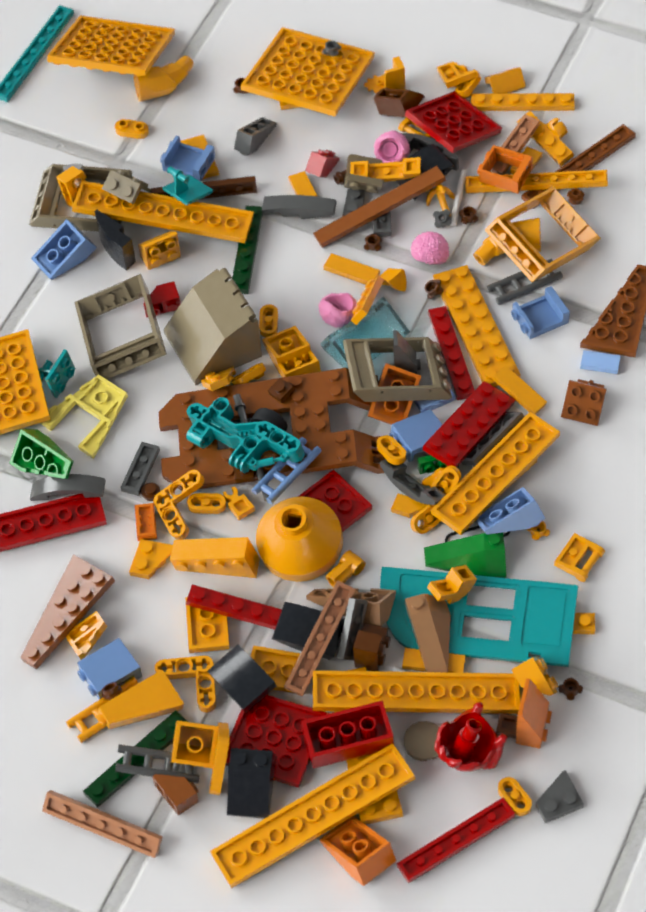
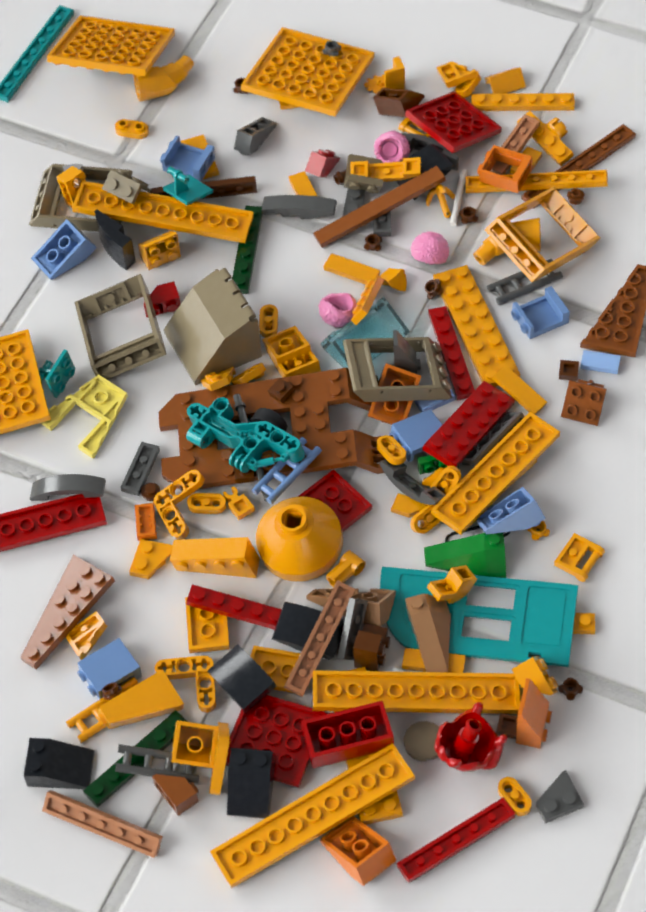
(40, 455): green wedge -> none
(57, 764): none -> black slope
(442, 223): dark grey plate -> none
(568, 370): none -> reddish brown plate

